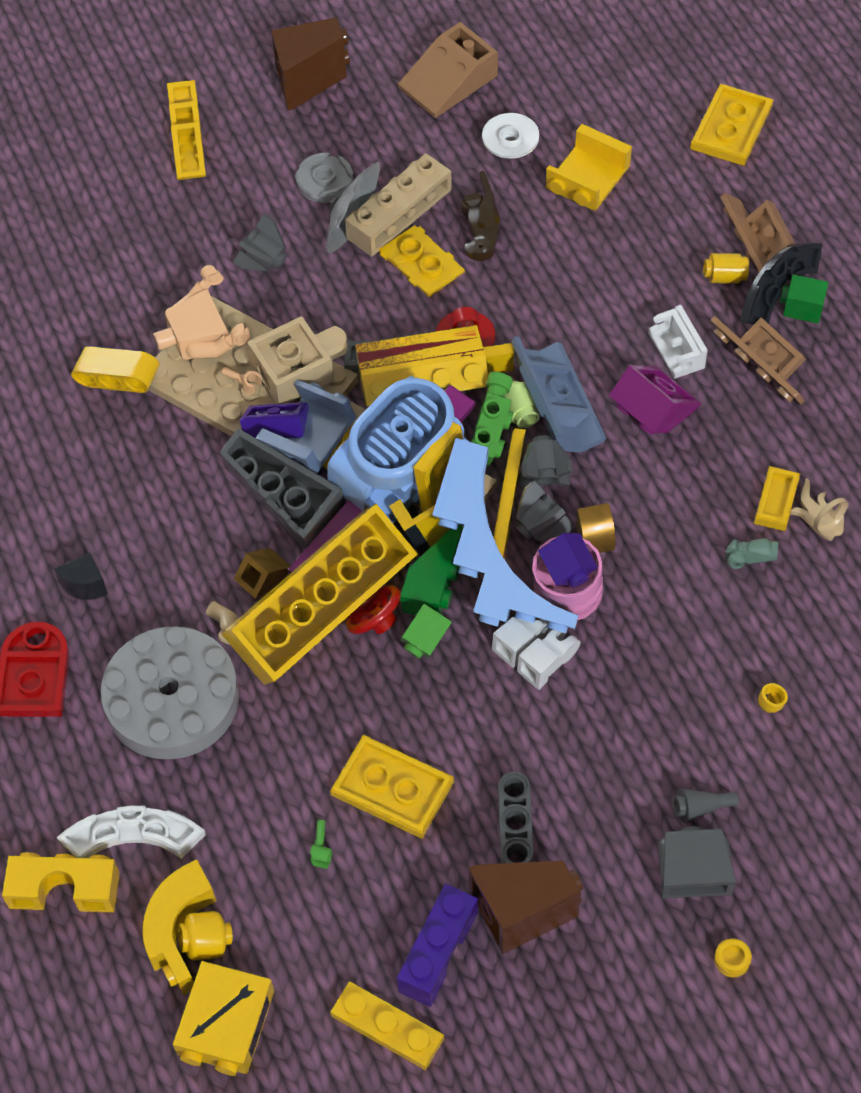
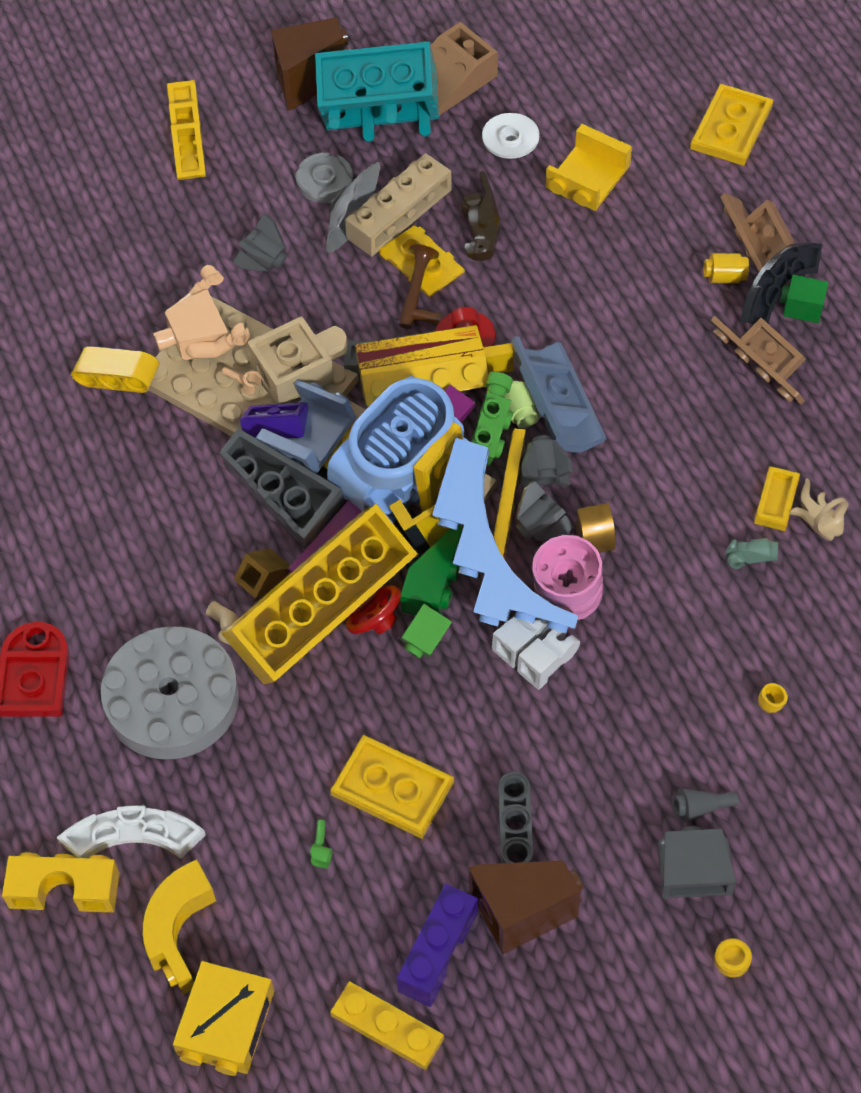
(81, 578): black brick -> none
(204, 935): yellow head -> none
(373, 83): none -> teal piece
(422, 256): none -> reddish brown piece
(568, 559): dark purple brick -> none
(653, 398): magenta slope -> none
(678, 342): white hinge -> none

